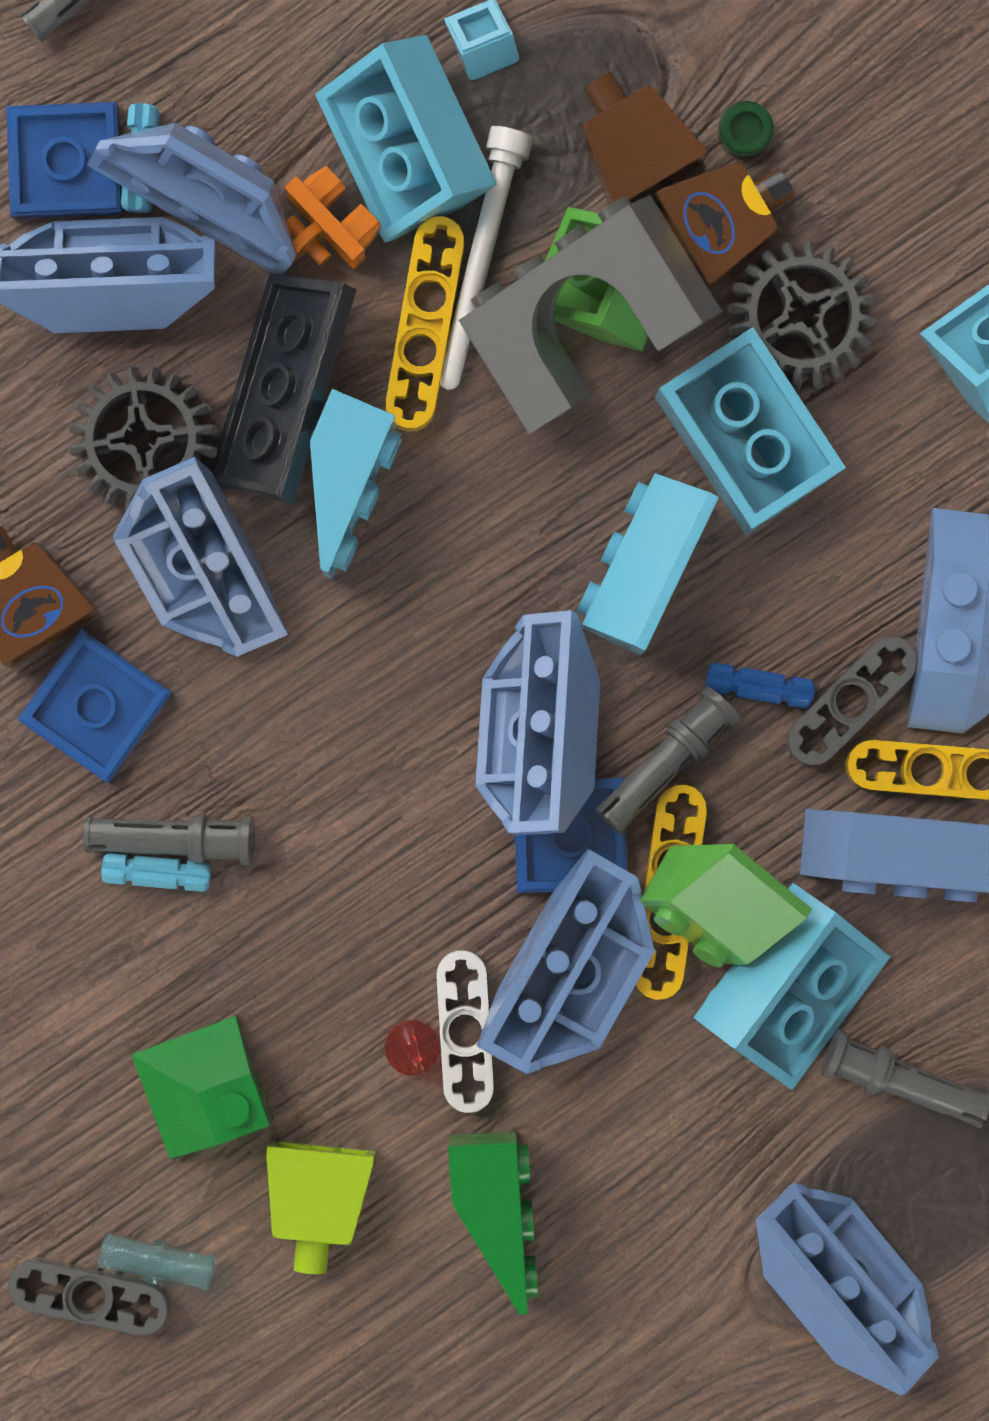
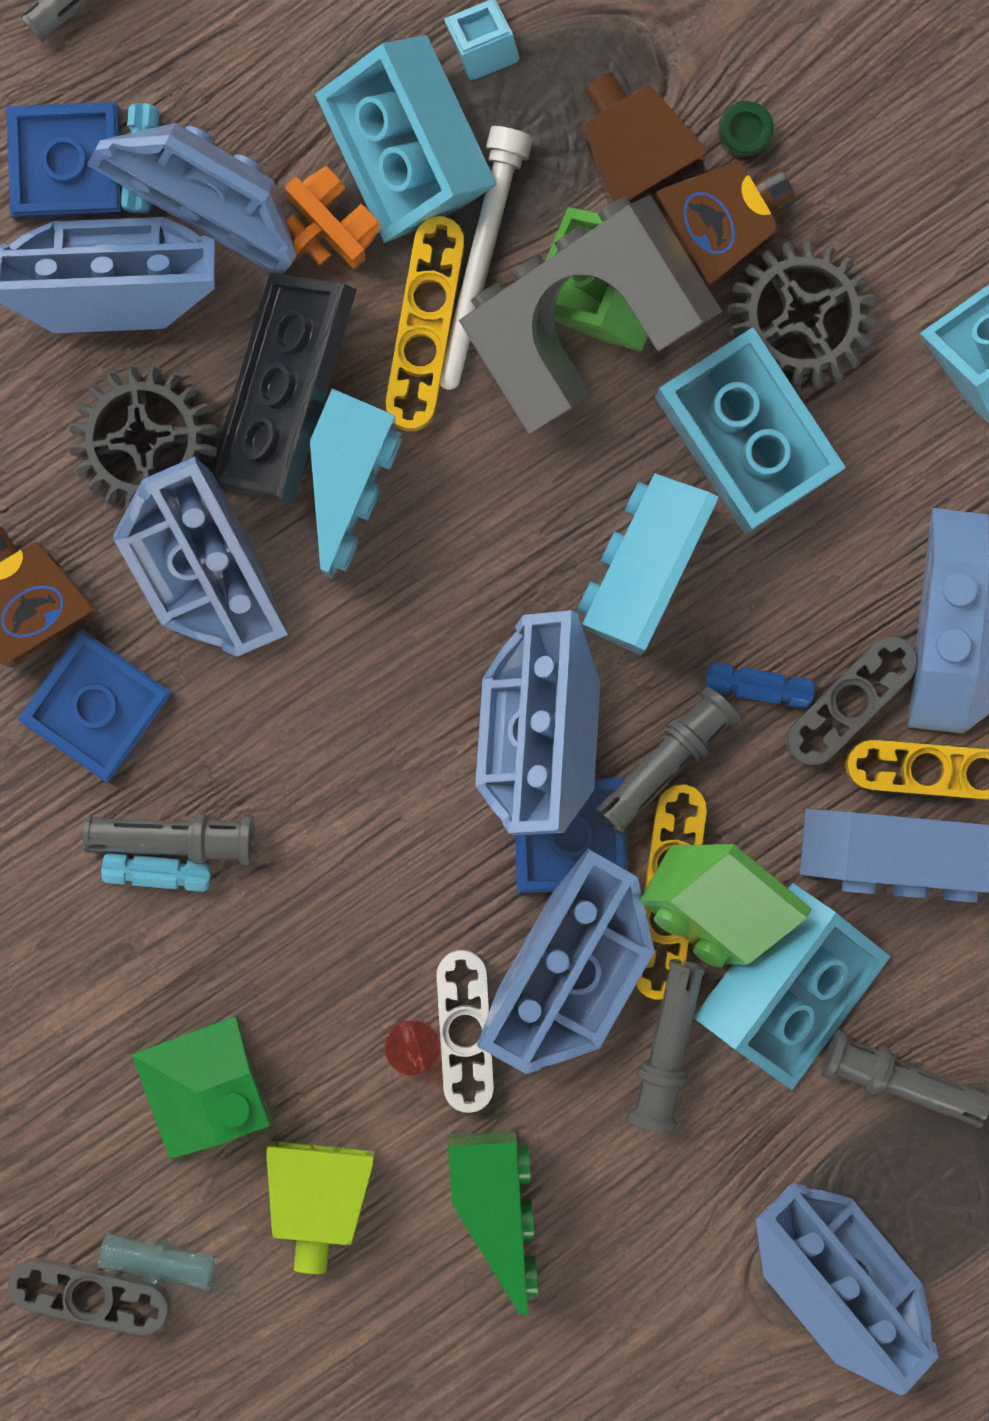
(663, 1071): none -> dark grey pin

